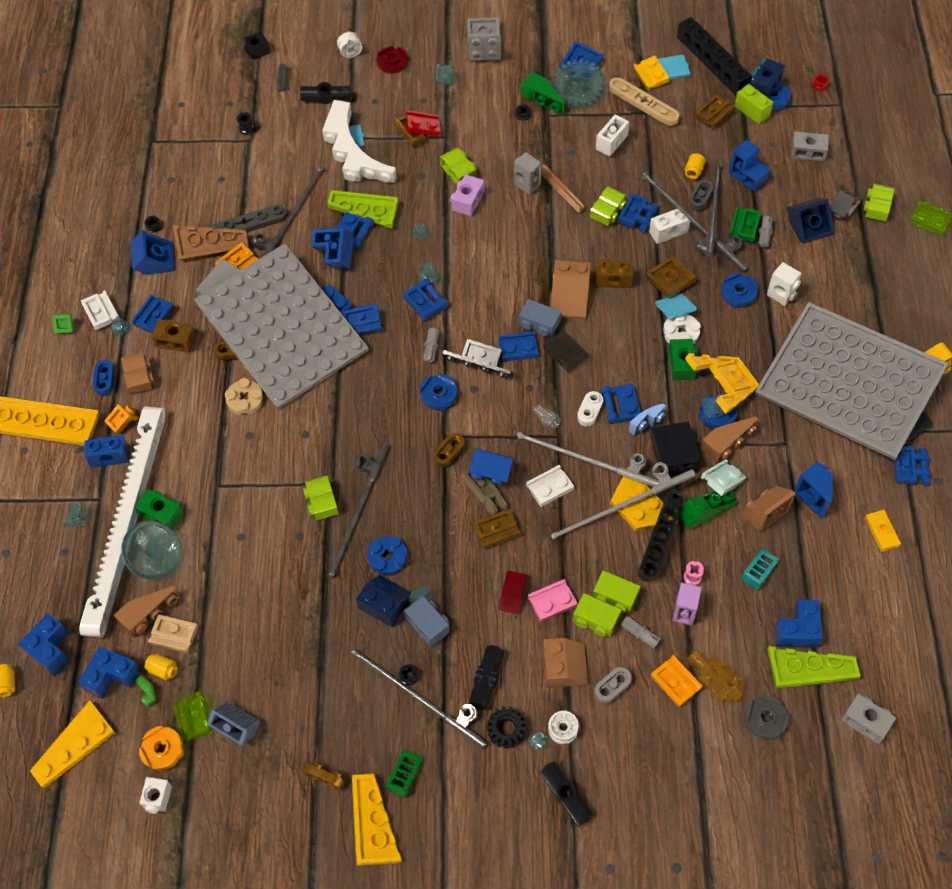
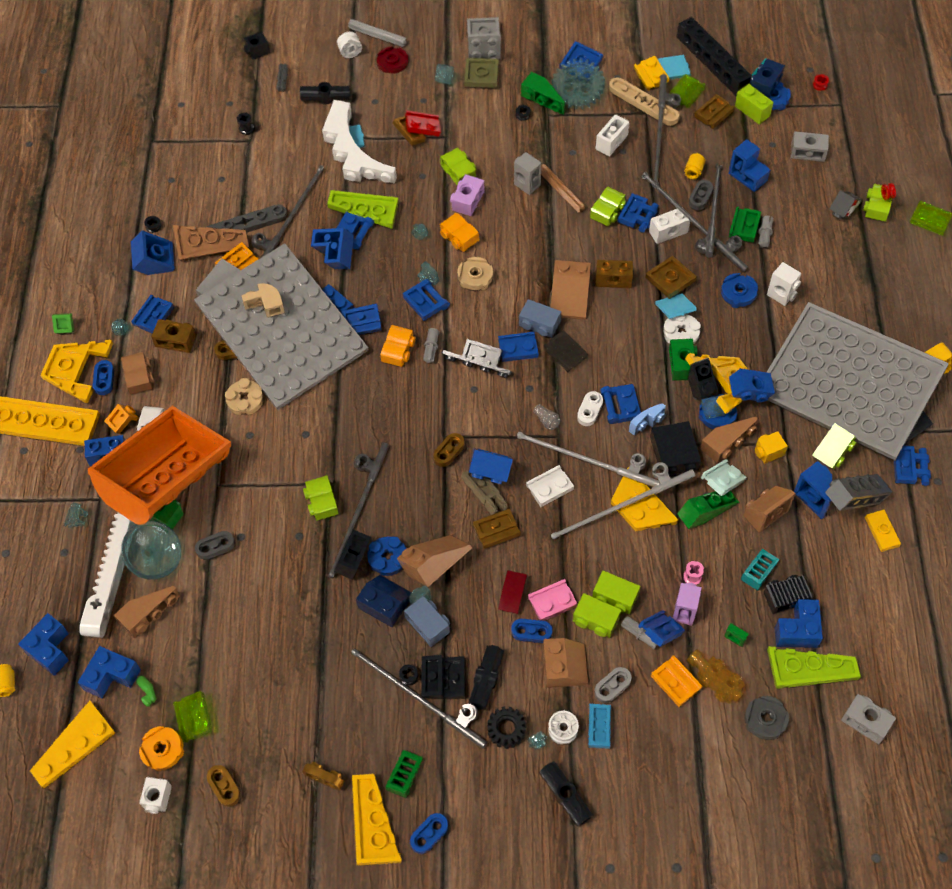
(67, 363): none -> yellow wing
(99, 310): white plate -> none
(157, 464): none -> orange container
(161, 666): yellow brick -> none
(173, 633): tan plate -> none
(214, 544): none -> dark grey plate
(224, 786): none -> pearl gold plate
(233, 723): sand blue brick -> none
(266, 296): none -> tan brick
(352, 554): none -> black brick
(377, 32): none -> light grey axle
(397, 346): none -> light orange brick
(428, 833): none -> blue plate
(432, 558): none -> medium nougat slope
(438, 401): blue plate -> none
(443, 677): none -> black slope
(459, 232): none -> light orange brick
(477, 282): none -> tan plate
(481, 72): none -> olive plate
(531, 628): none -> blue plate
(599, 726): none -> dark azure plate
(661, 628): none -> blue plate
(670, 506): black piece -> none
(671, 100): none -> flat silver piece
(688, 89): none -> clear neon green plate
(702, 379): none -> black slope
(736, 635): none -> green tile
(751, 385): none -> blue brick
(770, 447): none -> yellow brick
(785, 594): none -> black brick
(811, 219): dark blue slope -> none
(835, 446): none -> brick
(858, 491): none -> dark grey brick
(888, 191): none -> red bush

